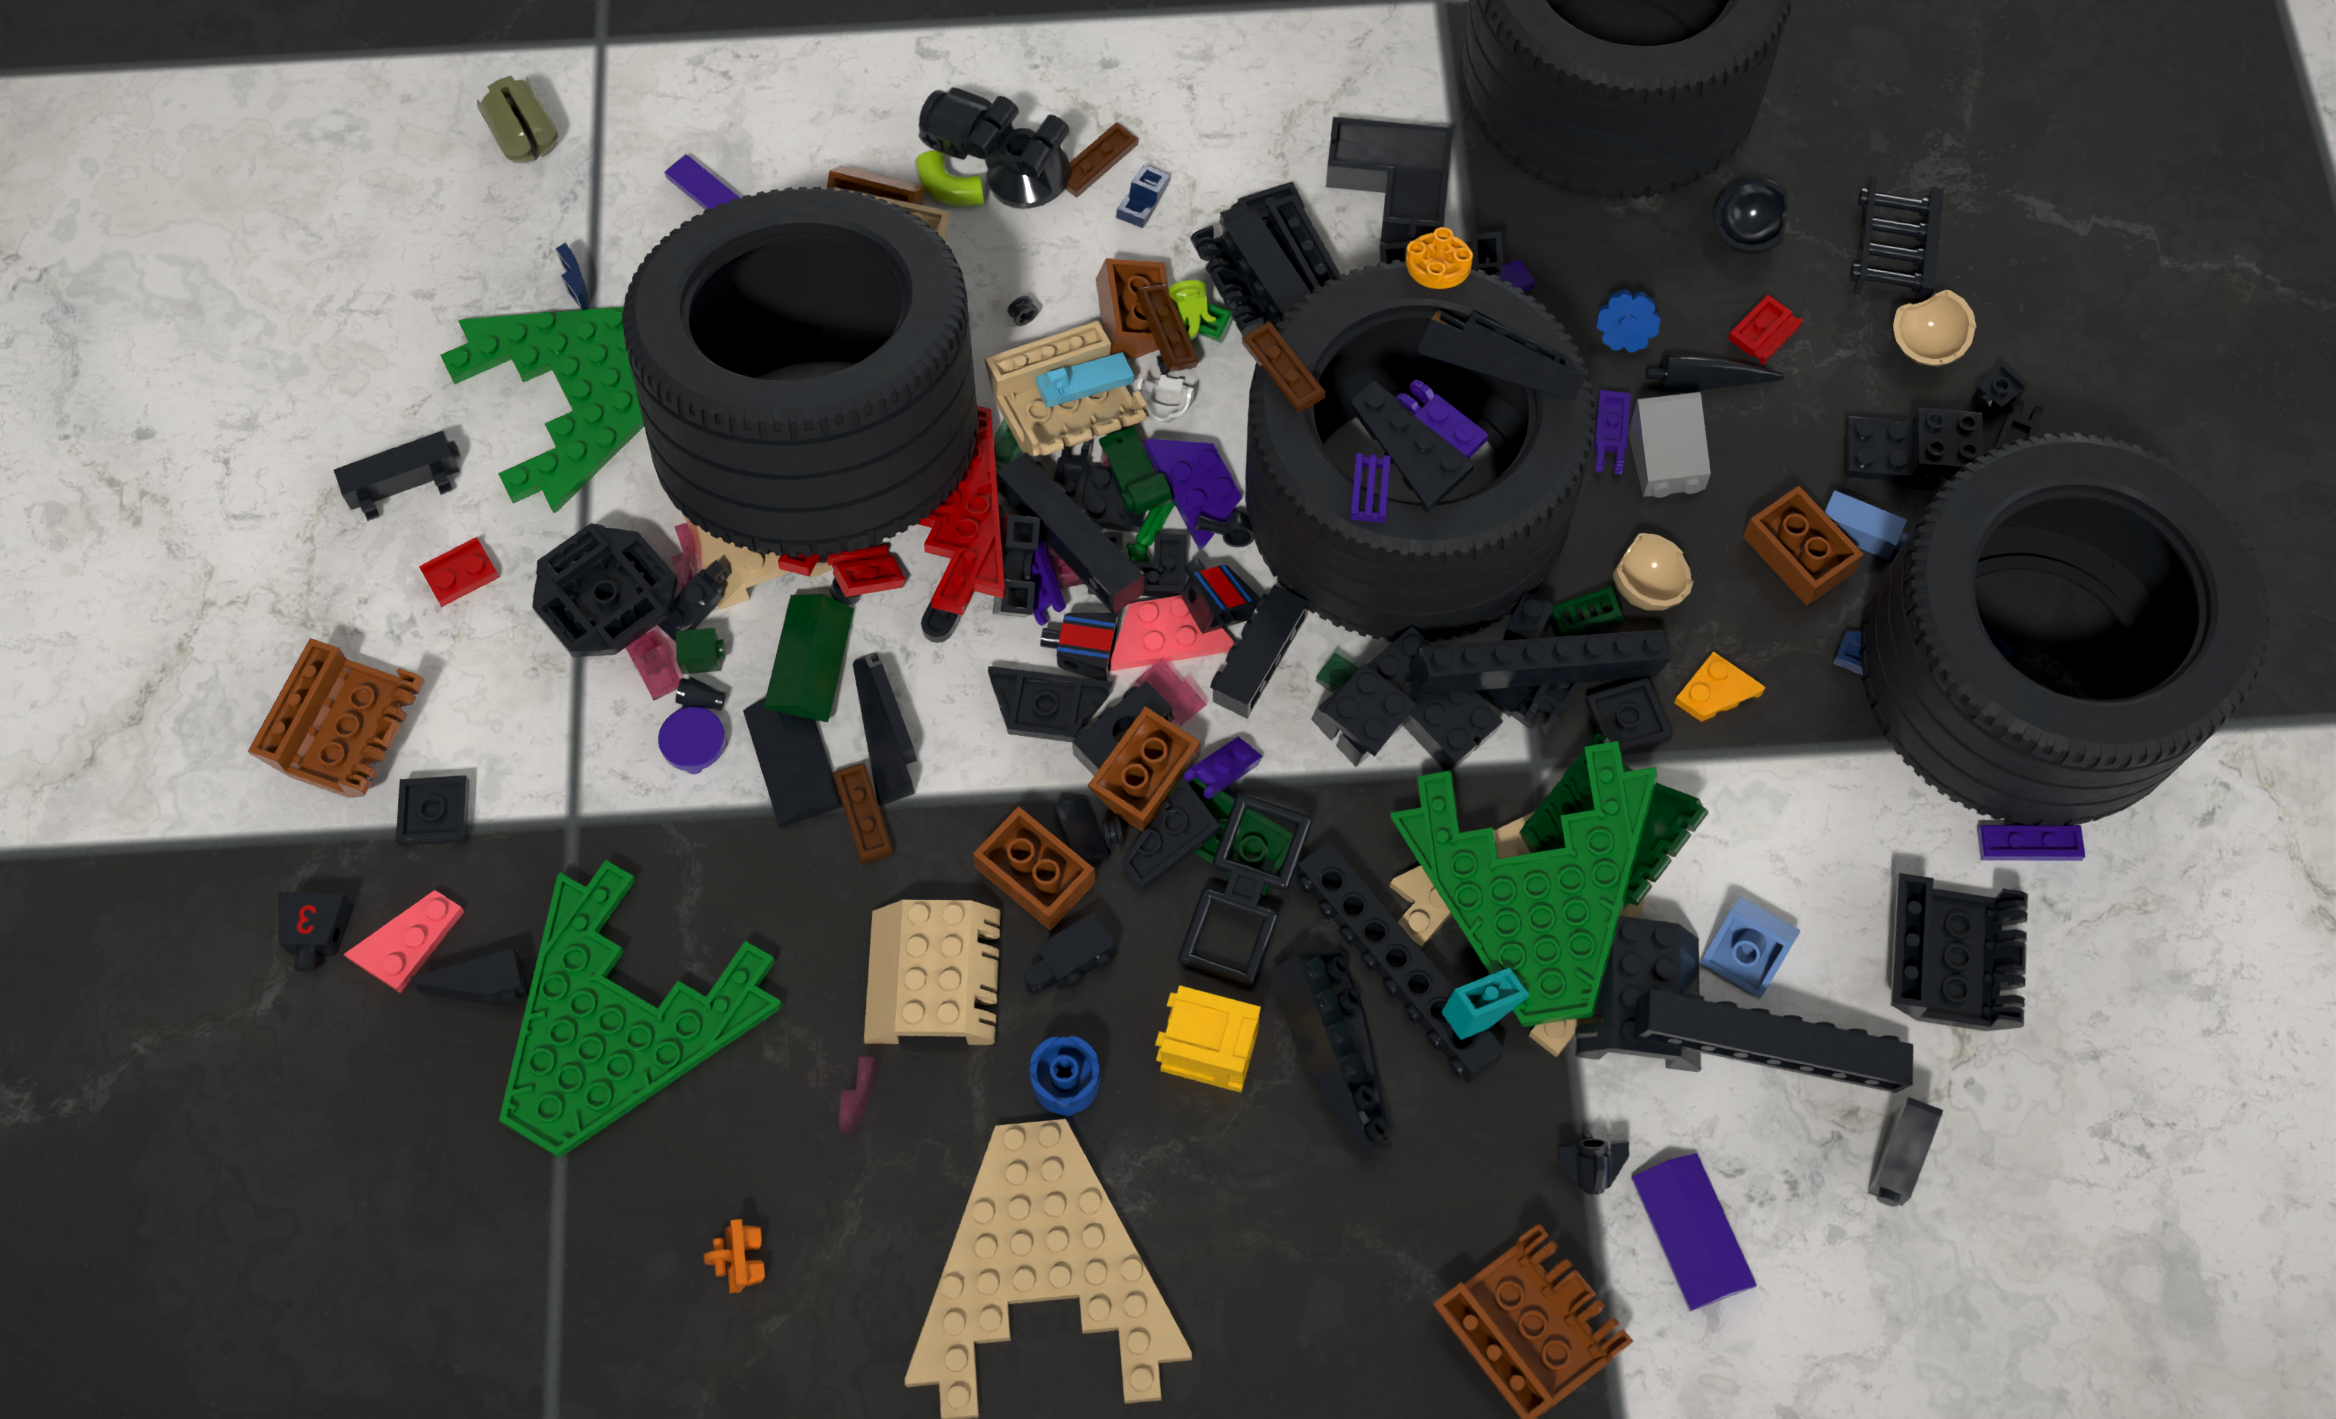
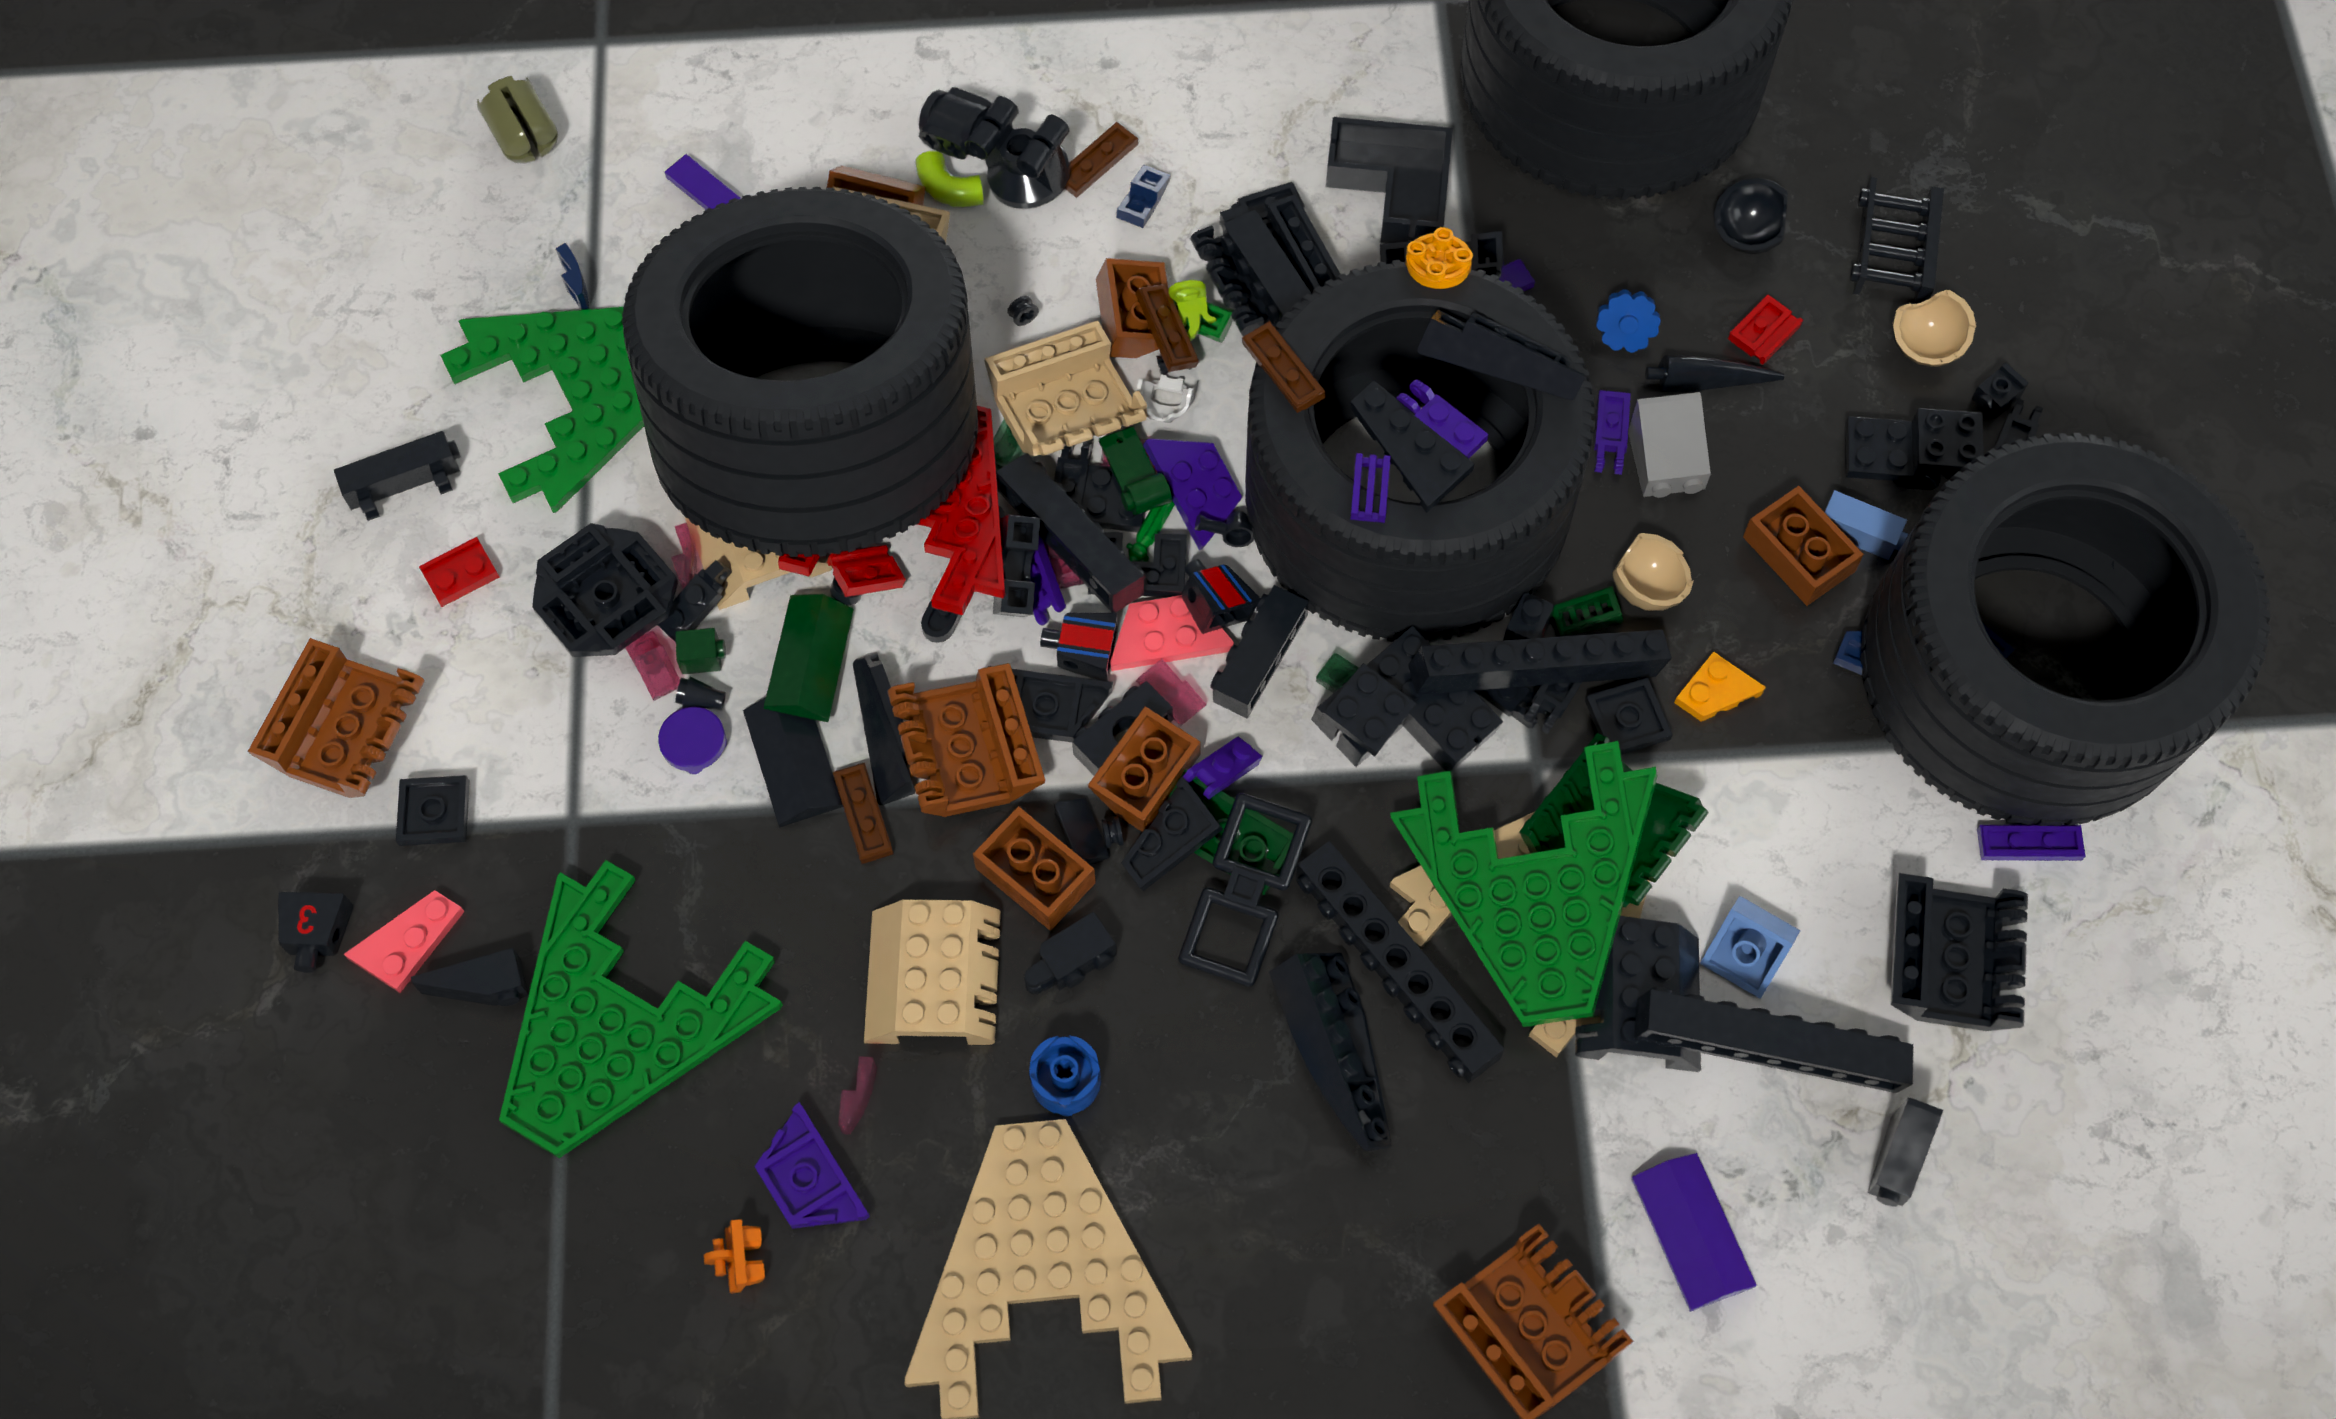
(807, 1177): none -> dark purple wing
(968, 743): none -> dark orange slope
(1084, 379): medium azure hinge -> none
(1208, 1038): yellow container -> none
(1483, 1002): teal slope -> none
(1593, 1164): black brick -> none

